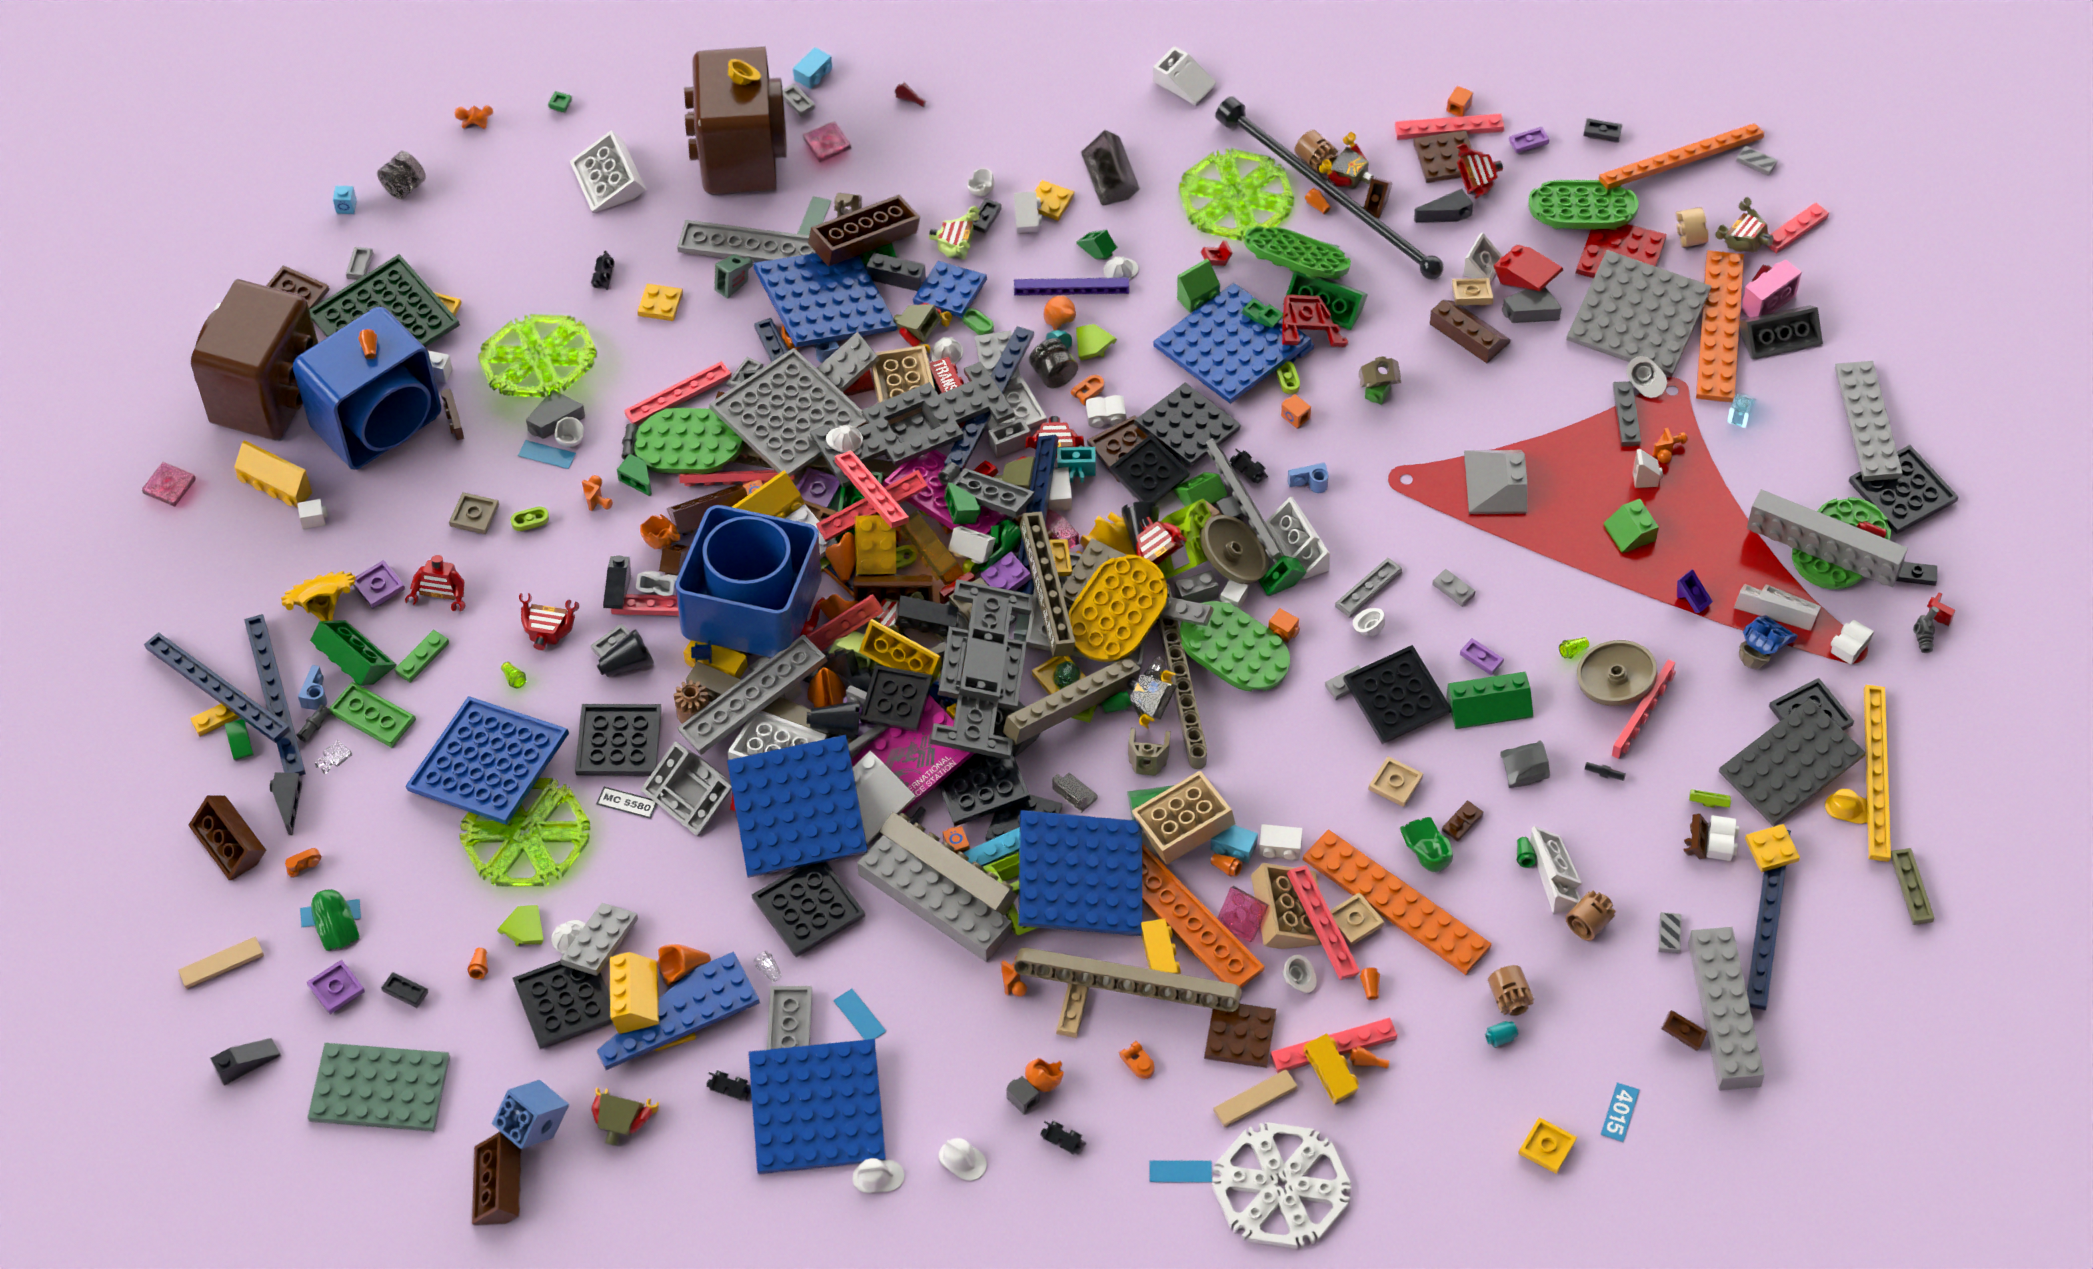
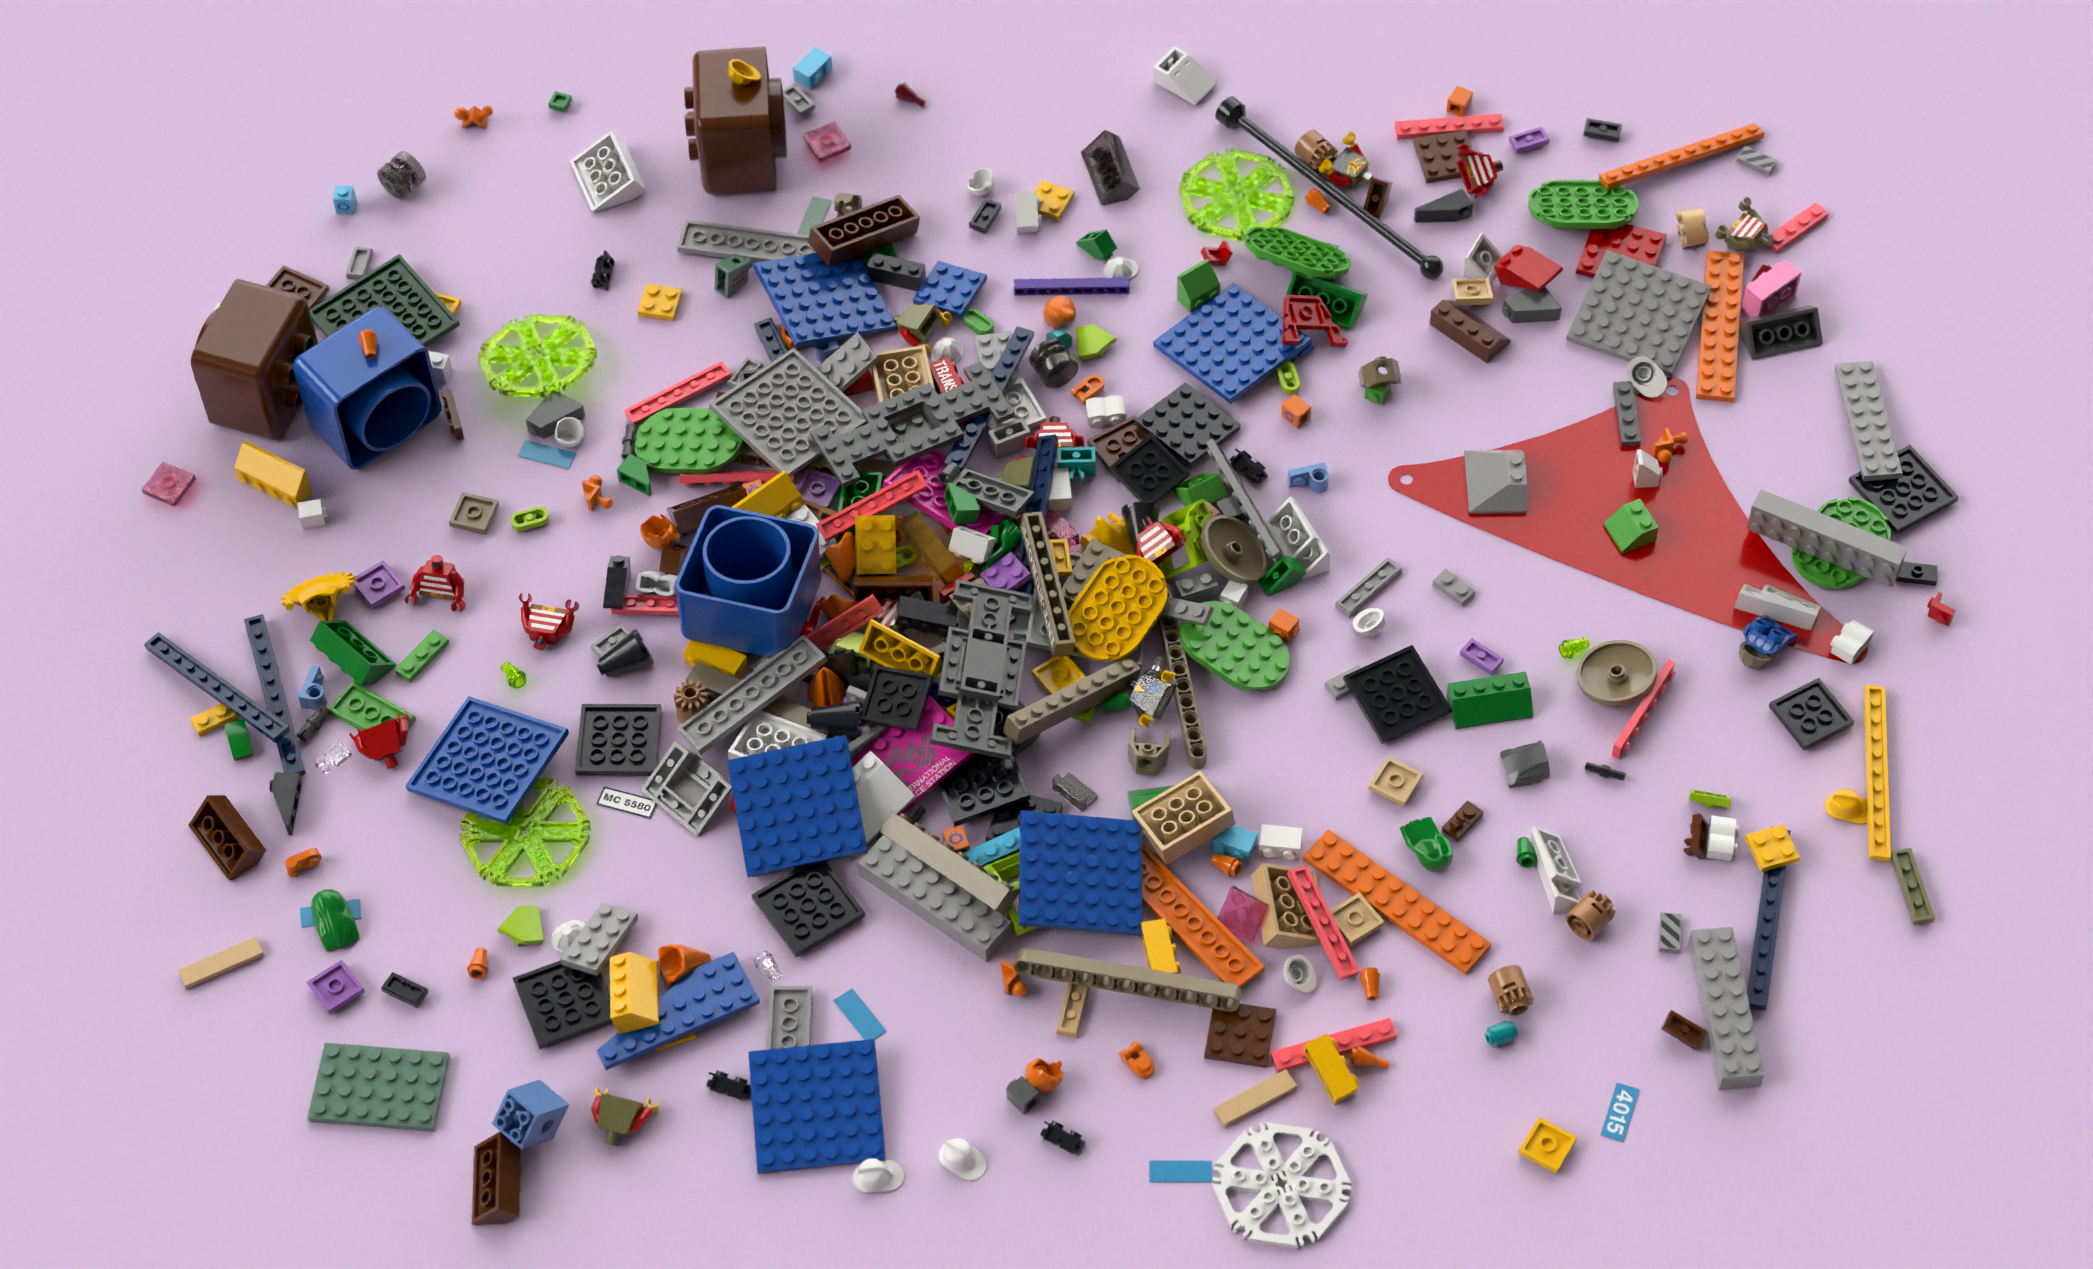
(243, 1059): black slope -> none
(383, 740): none -> red torso
(702, 652): clear blue brick -> none
(844, 438): white piece -> none
(871, 489): coral plate -> none
(956, 235): torso -> none
(987, 469): red plate -> none
(1066, 674): clear green head -> none
(1261, 314): green slope -> none
(1692, 588): dark purple slope -> none
(1741, 409): clear light blue slope -> none
(1791, 762): dark grey plate -> none
(1872, 529): red cone -> none
(1925, 630): dark grey piece -> none

